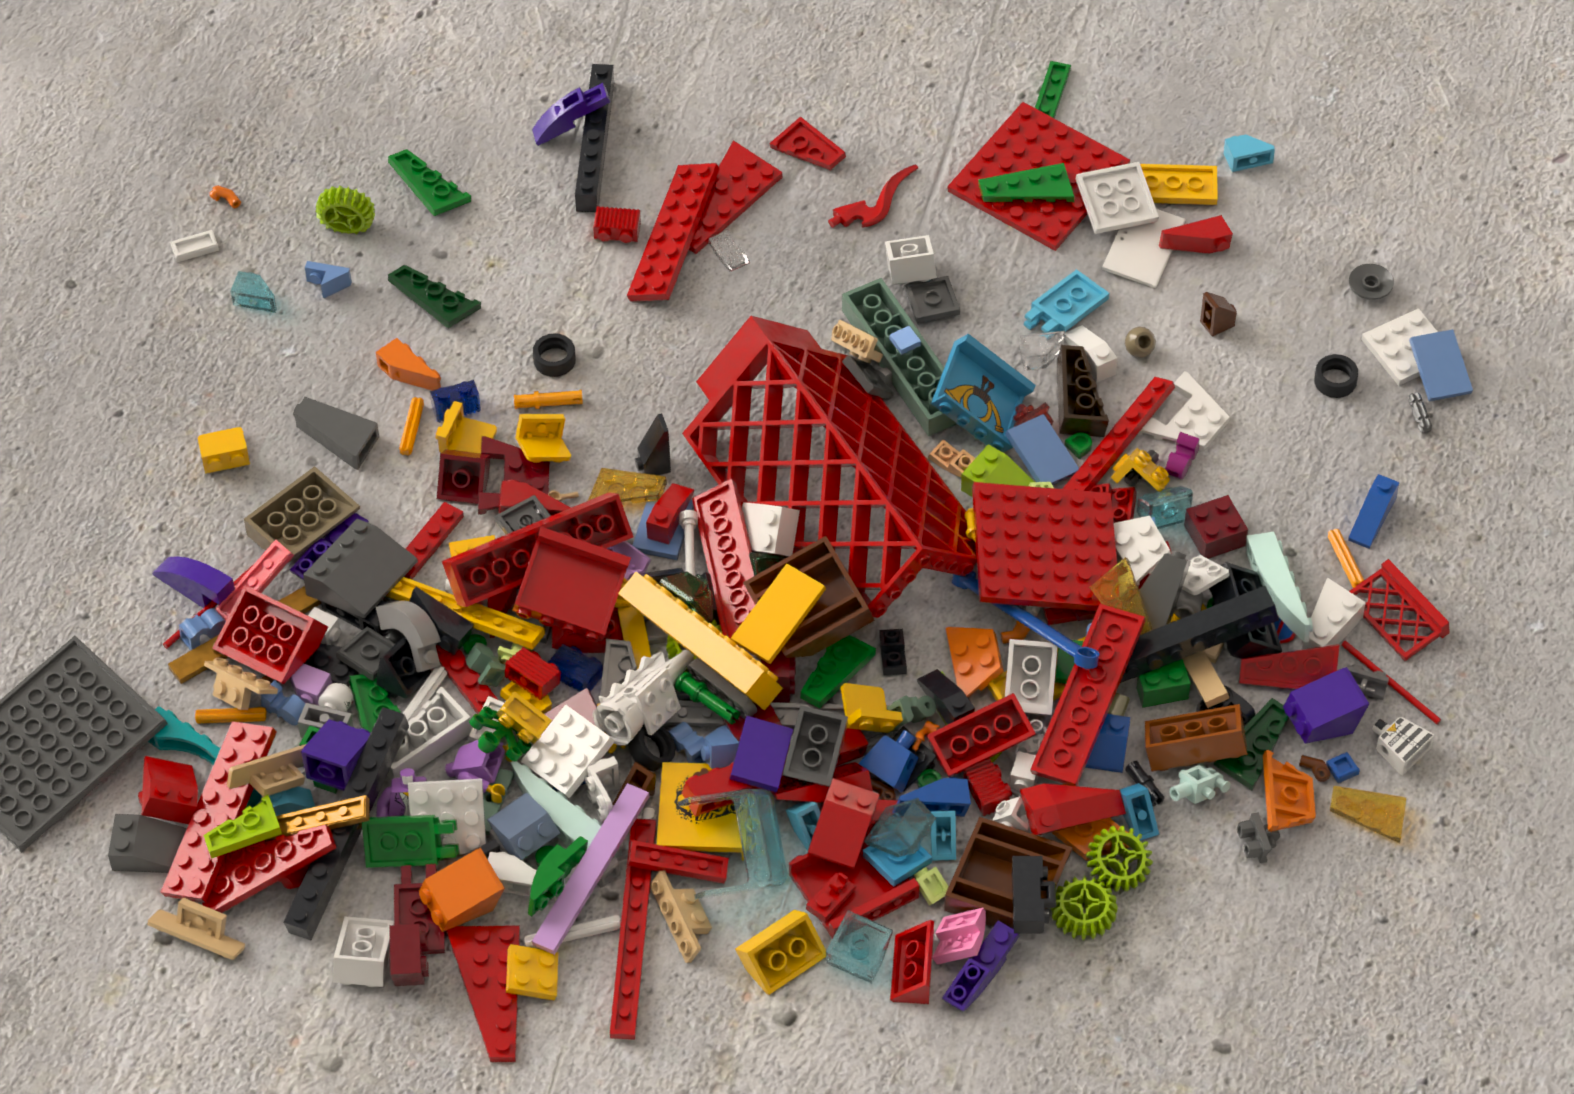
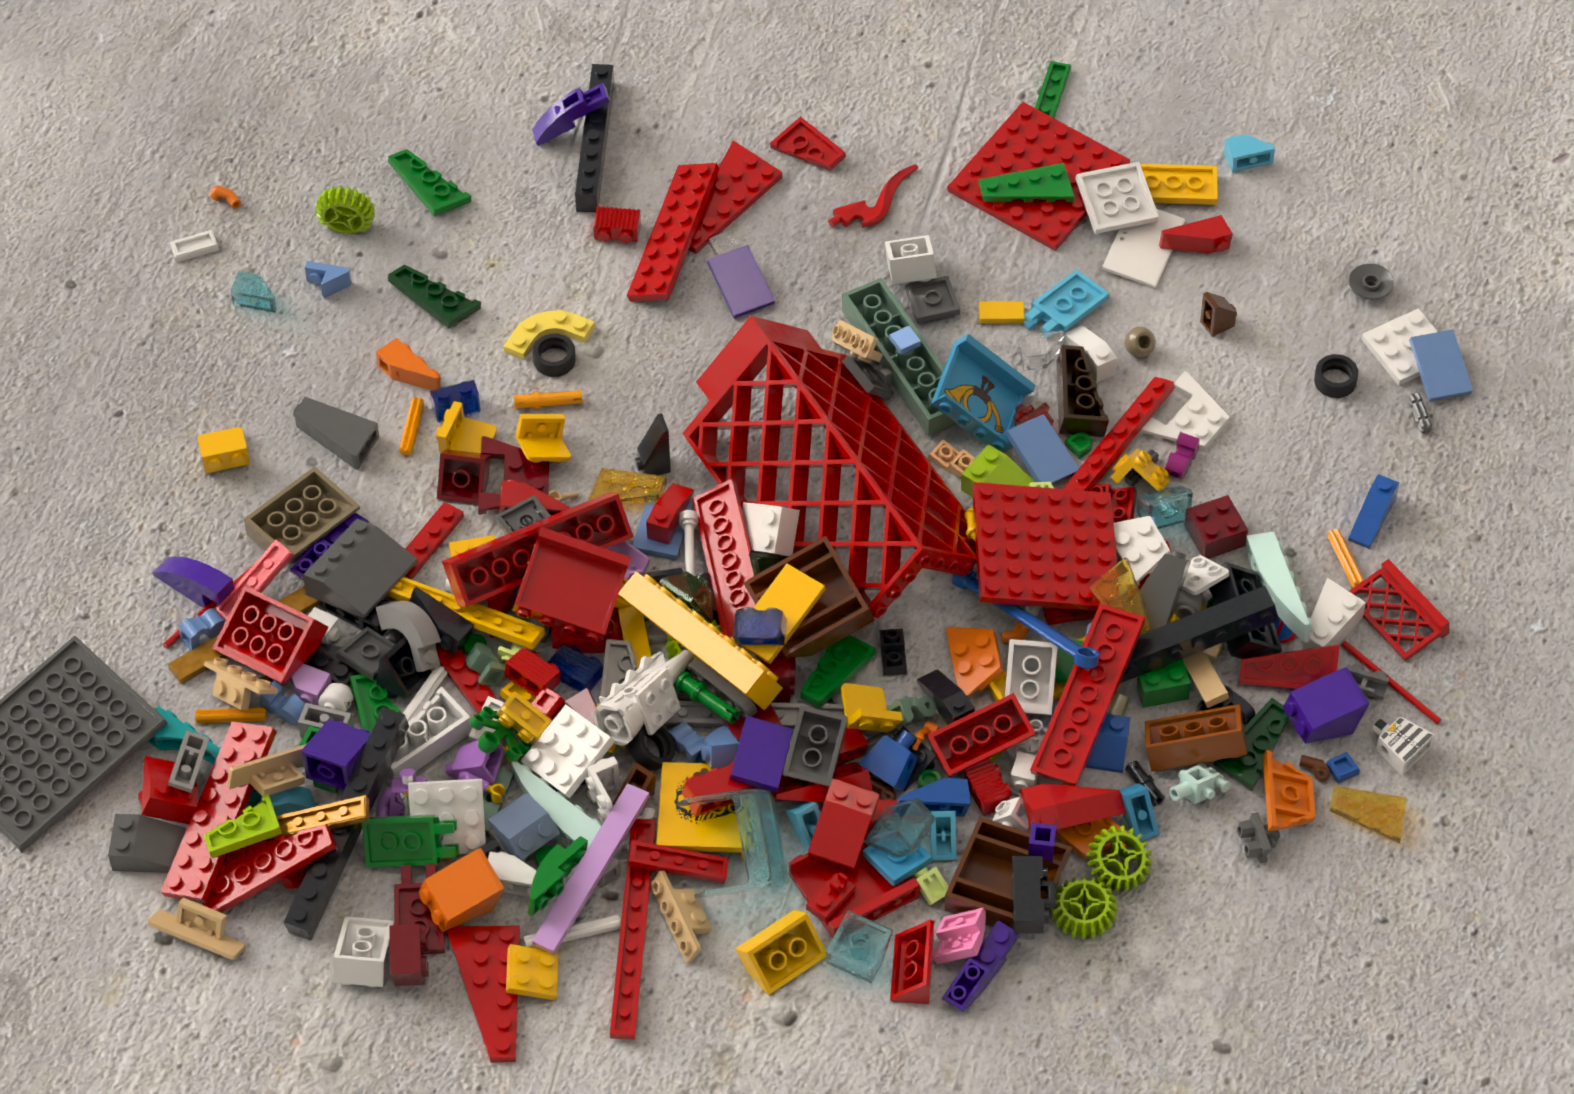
(188, 761): none -> light grey slope
(547, 323): none -> light yellow plate
(548, 702): none -> plate
(740, 281): none -> tile
(759, 627): none -> clear blue brick
(1001, 312): none -> yellow tile
(1042, 841): none -> dark purple brick

